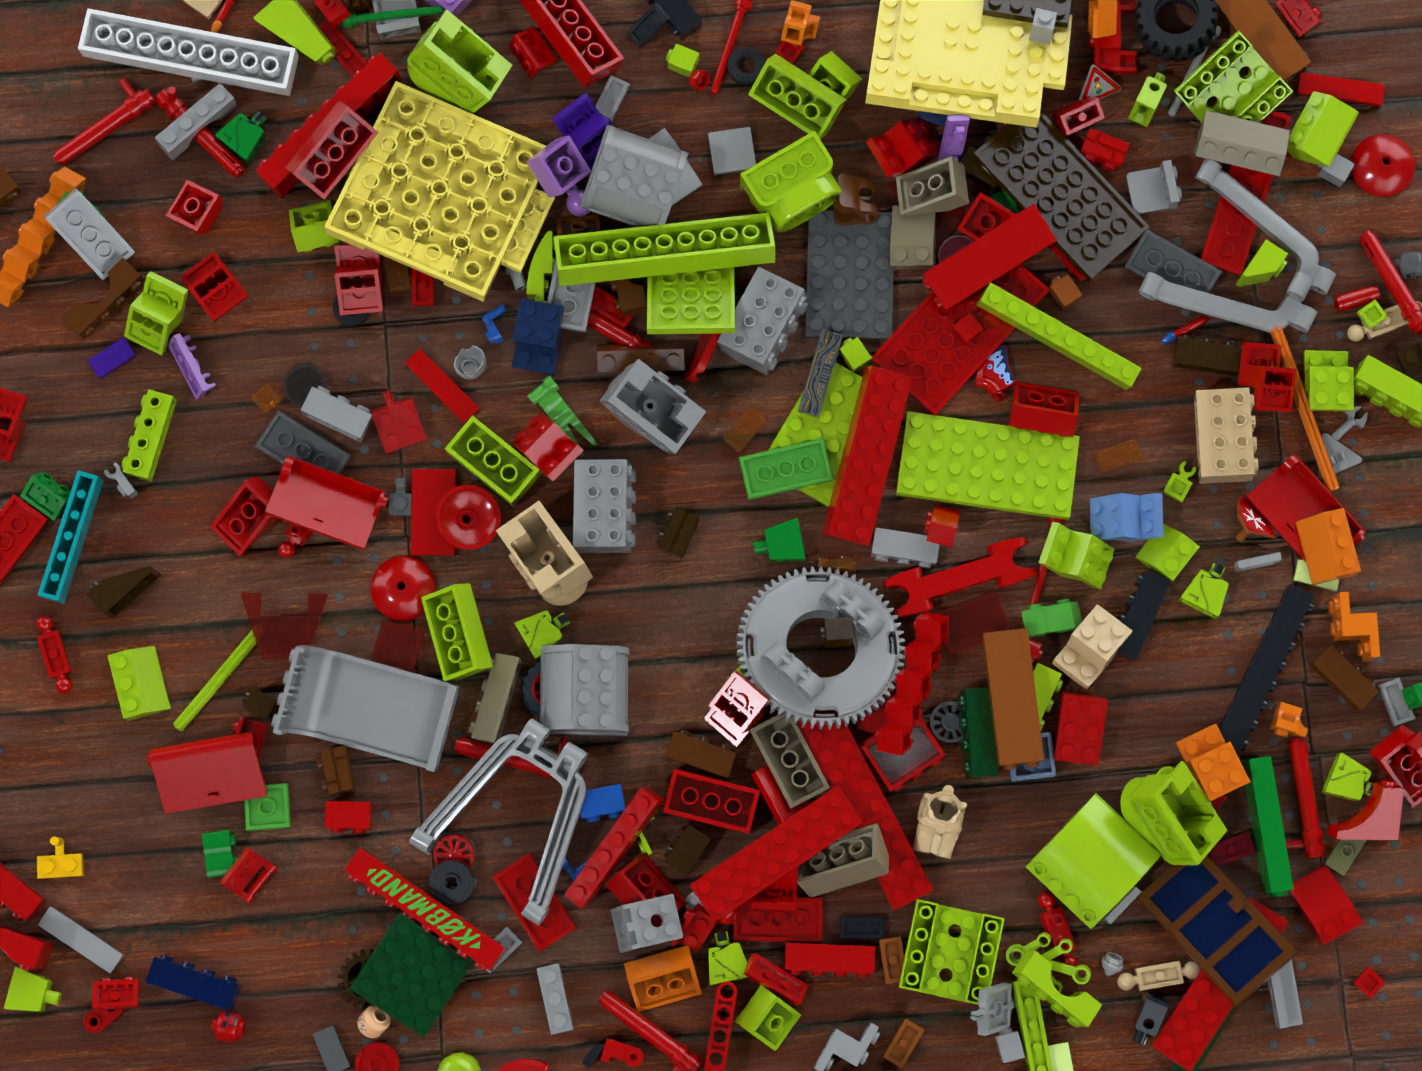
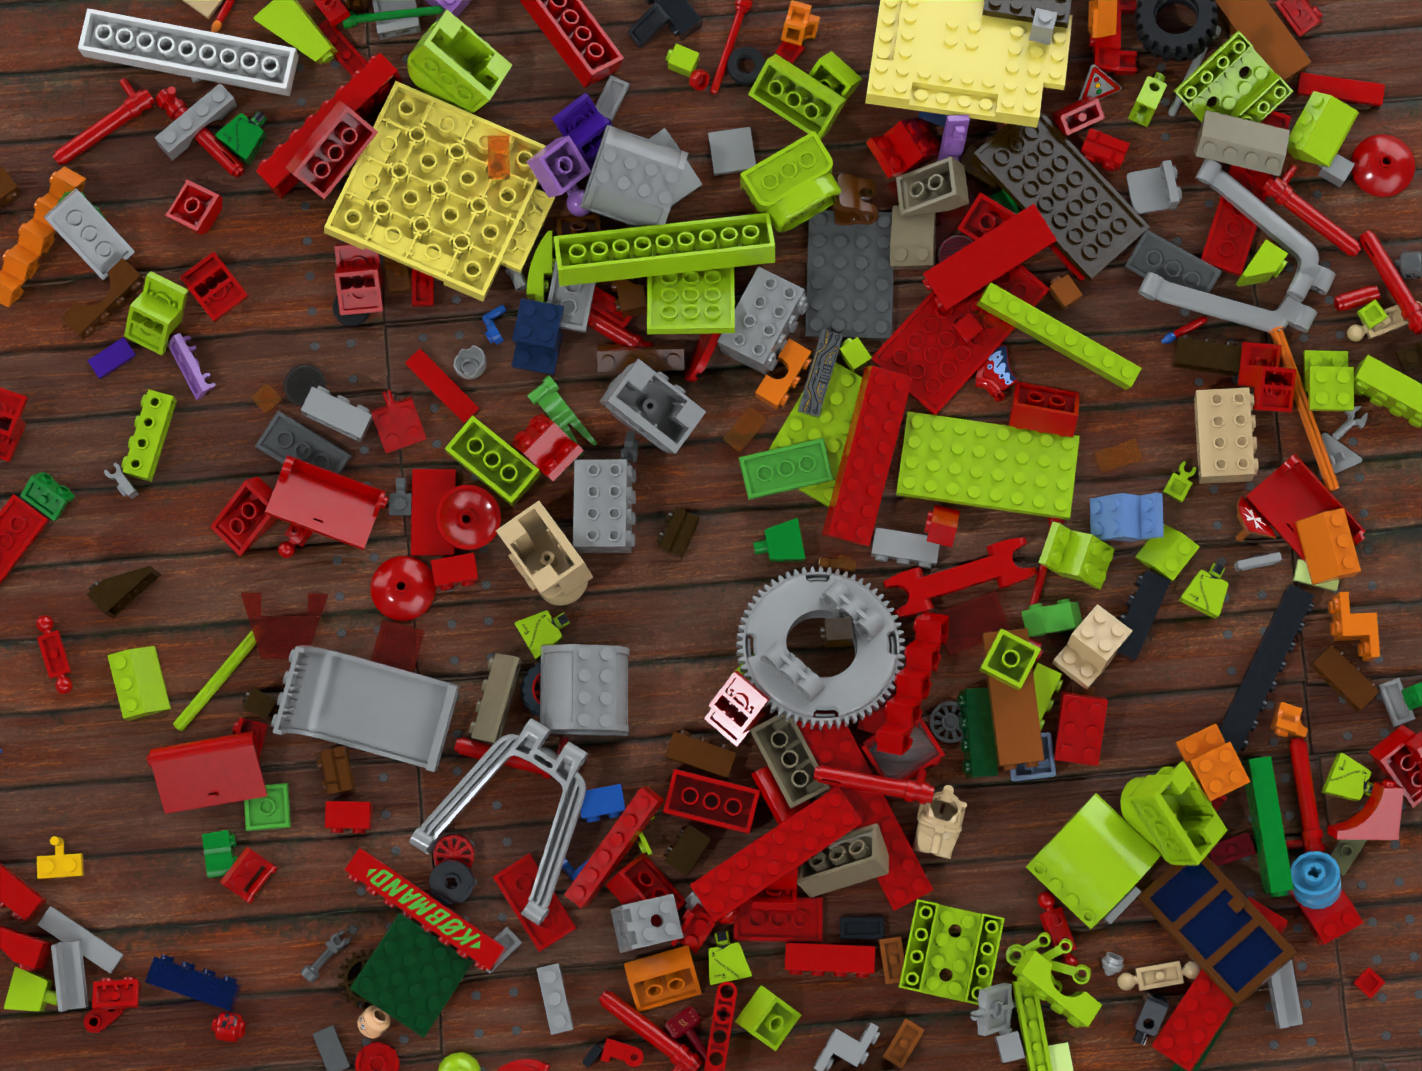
(69, 975): none -> light grey panel
(70, 537): teal brick -> none
(308, 226): lime slope -> none
(334, 945): none -> dark grey bar
(455, 571): none -> red brick
(457, 632): lime brick -> none
(498, 157): none -> clear orange plate
(532, 51): red bracket -> none
(630, 448): none -> dark grey plate
(683, 1023): none -> dark red piece
(775, 391): none -> orange arch
(775, 979): red plate -> none
(908, 790): none -> red cylinder
(1009, 659): none -> lime brick
(1284, 195): none -> red cylinder
(1316, 880): none -> dark azure wheel

